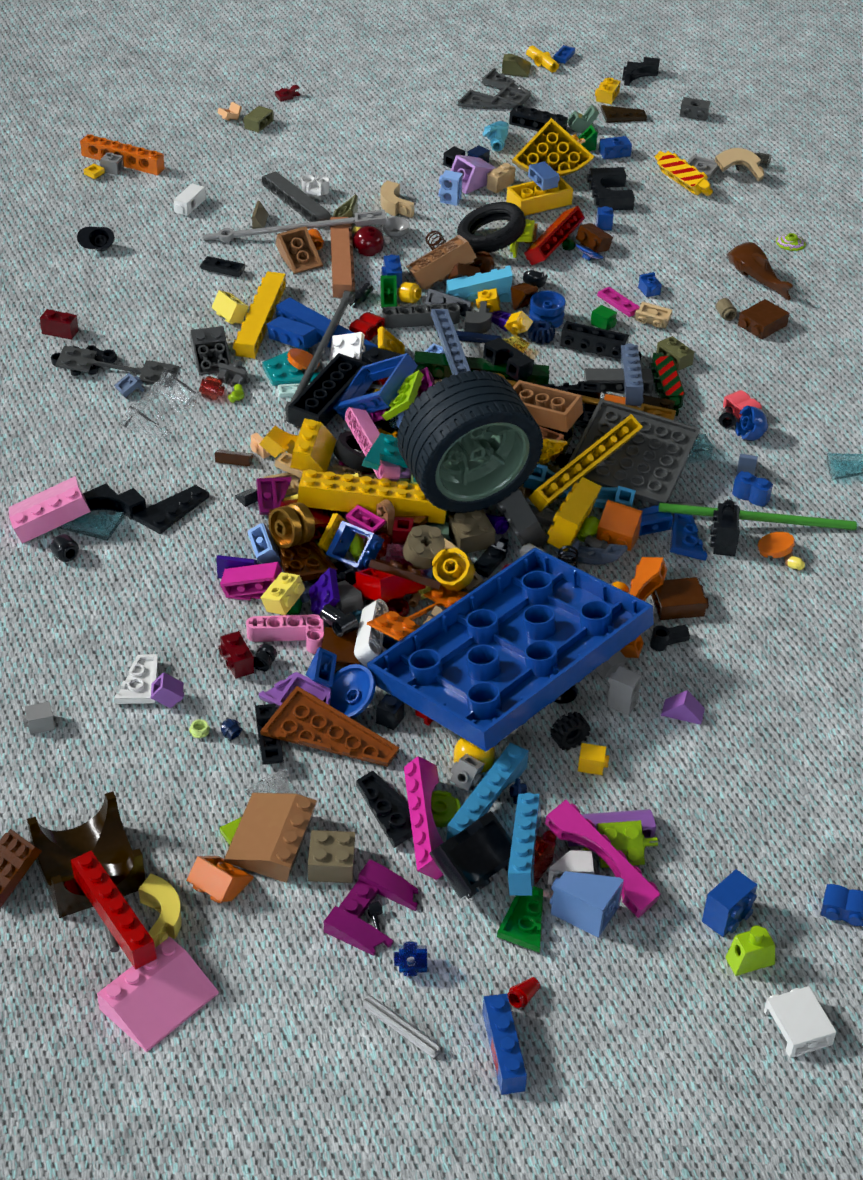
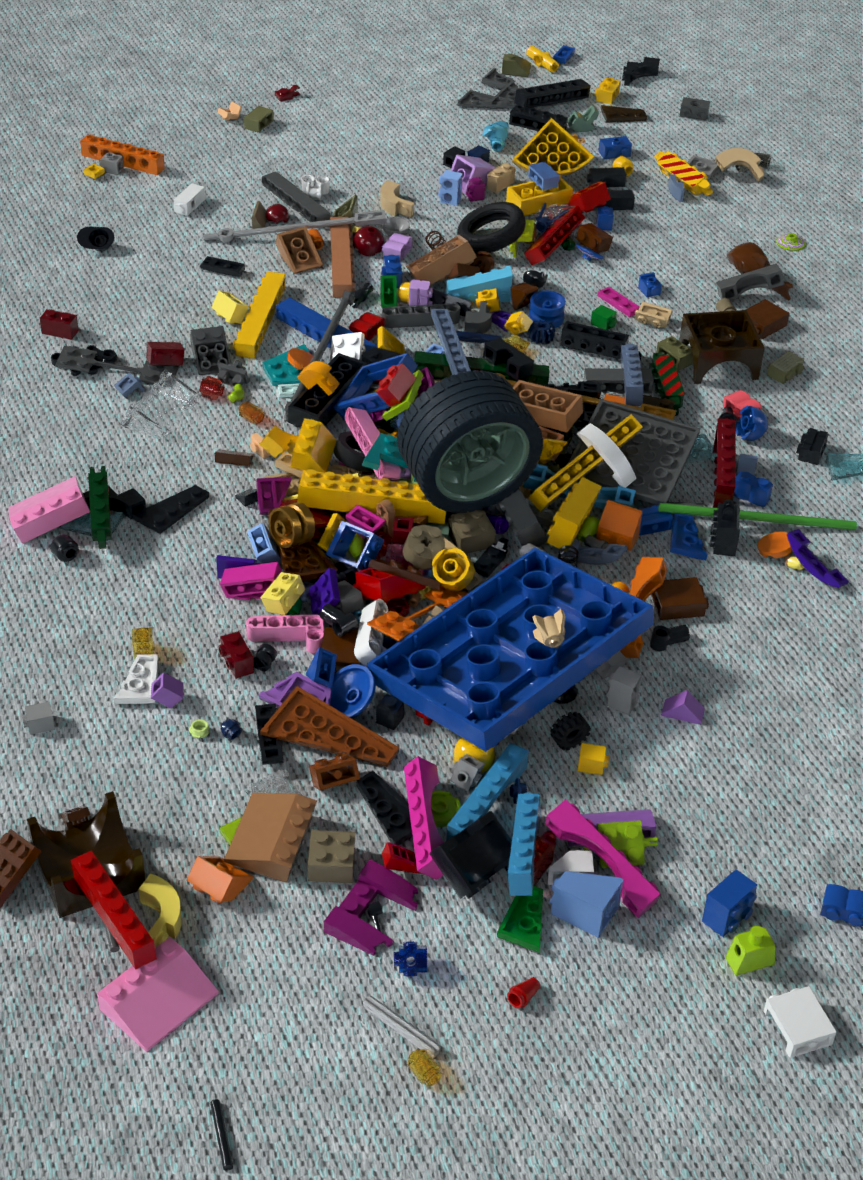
(75, 817): none -> reddish brown slope
(99, 506): none -> dark green hinge
(142, 641): none -> clear yellow brick
(165, 353): none -> dark red piece
(221, 1135): none -> black bar
(251, 412): none -> clear orange brick
(277, 213): none -> dark red hair
(292, 333): blue brick -> none
(318, 373): none -> light orange brick
(334, 772): none -> dark orange brick
(395, 384): none -> red brick
(397, 245): none -> lavender brick
(399, 858): none -> red slope
(420, 293): none -> lavender brick
(424, 1067): none -> clear yellow brick
(475, 189): none -> magenta brick
(504, 1044): blue brick -> none
(544, 223): none -> dark blue plant
(550, 629): none -> tan brick
(552, 93): none -> black brick
(553, 210): none -> clear hinge
(590, 136): green slope -> none
(590, 197): none -> red slope
(610, 453): none -> white slope
(622, 161): none -> yellow head
(676, 188): none -> sand blue slope
(721, 338): none -> dark brown piece
(725, 448): none -> dark red window
(765, 277): none -> dark grey arch
(785, 367): none -> olive brick
(799, 544): none -> dark purple slope
(812, 446): none -> black brick

